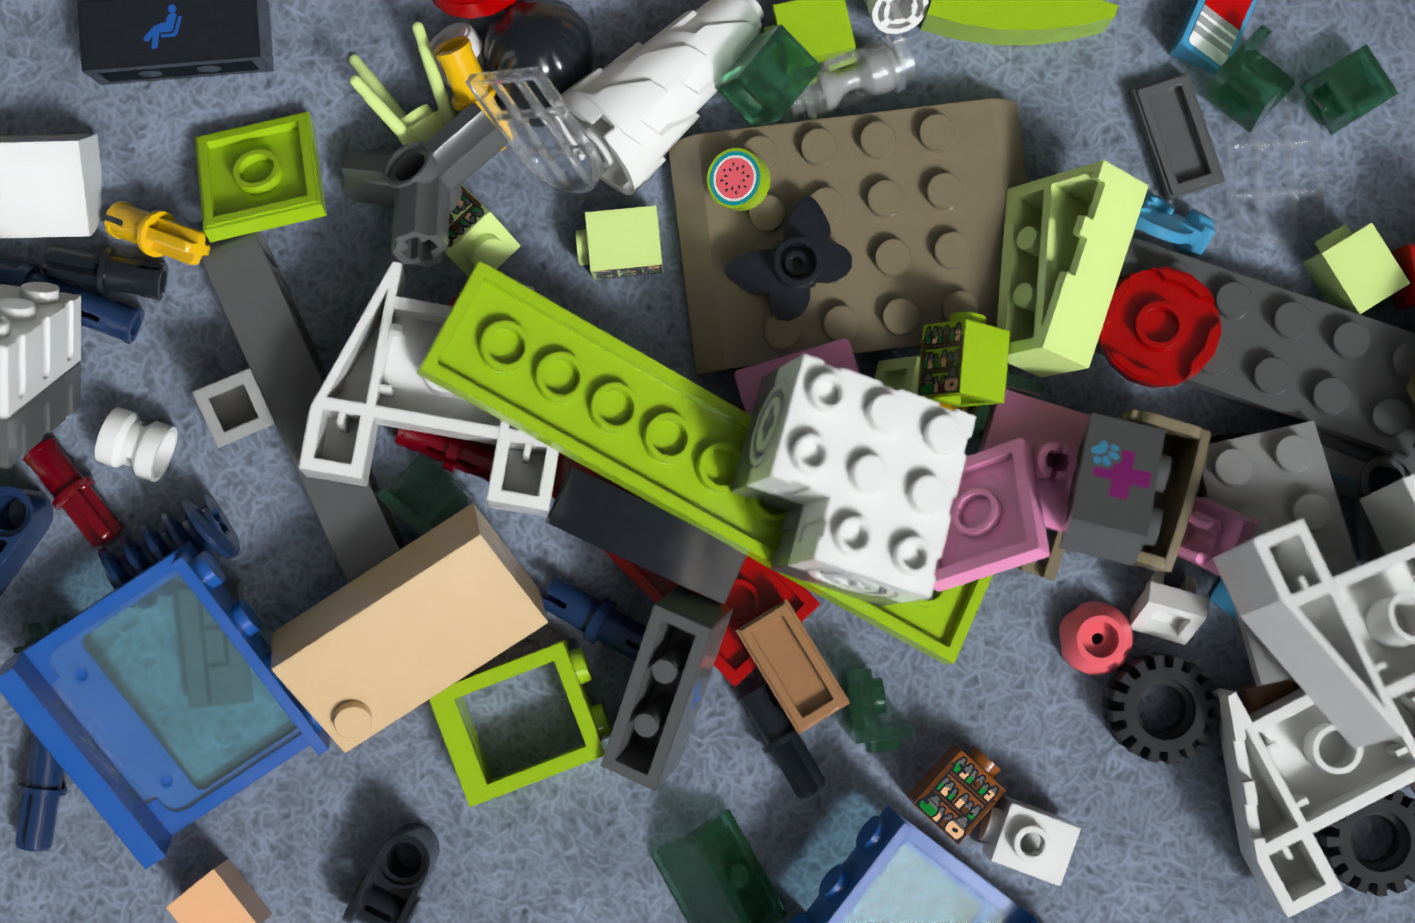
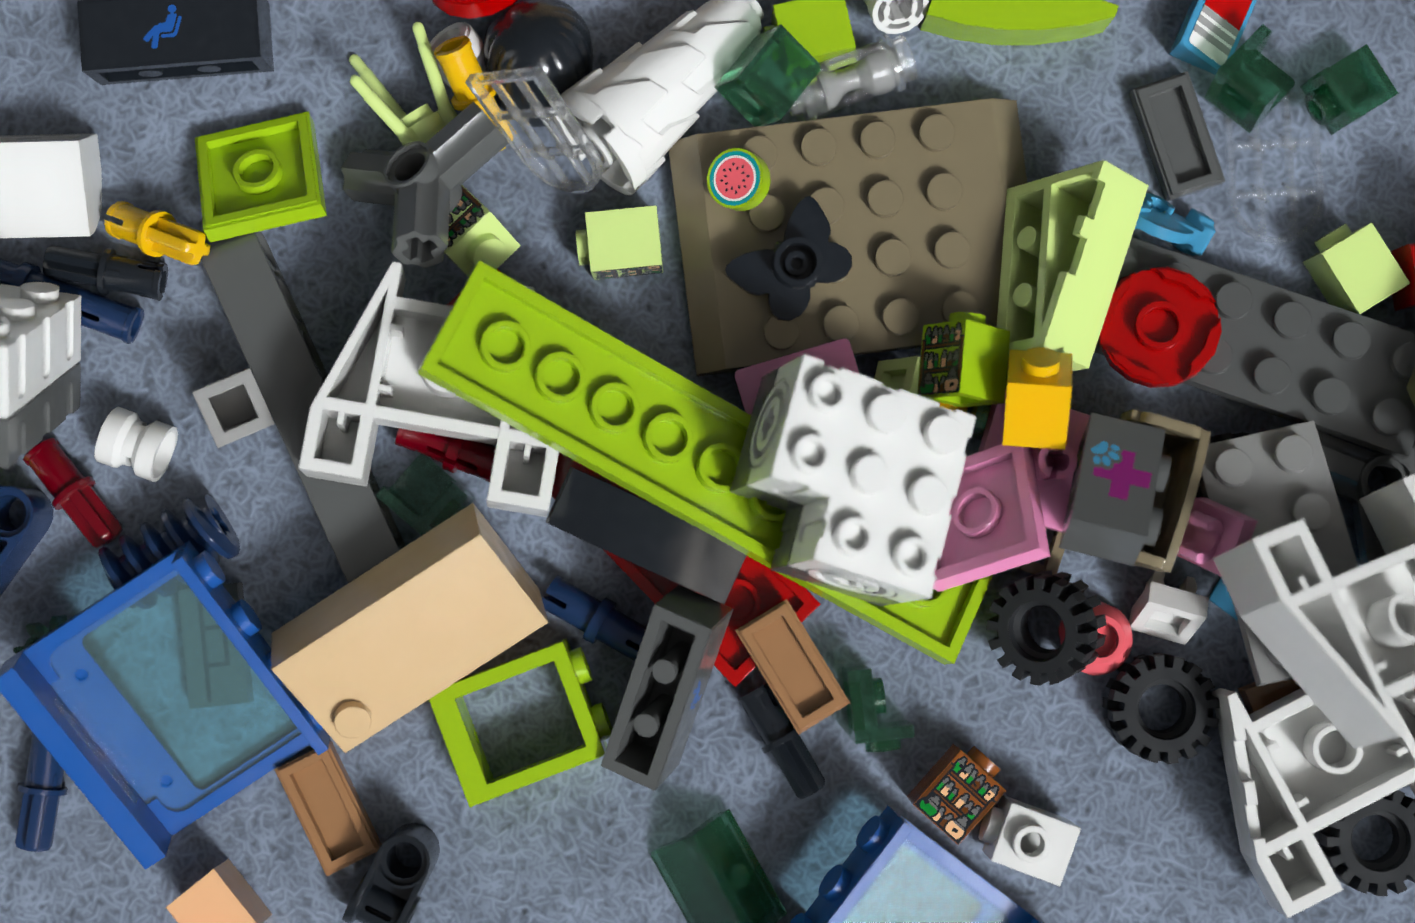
(329, 809): none -> medium nougat tile
(1019, 646): none -> black tyre
(1037, 398): none -> yellow brick

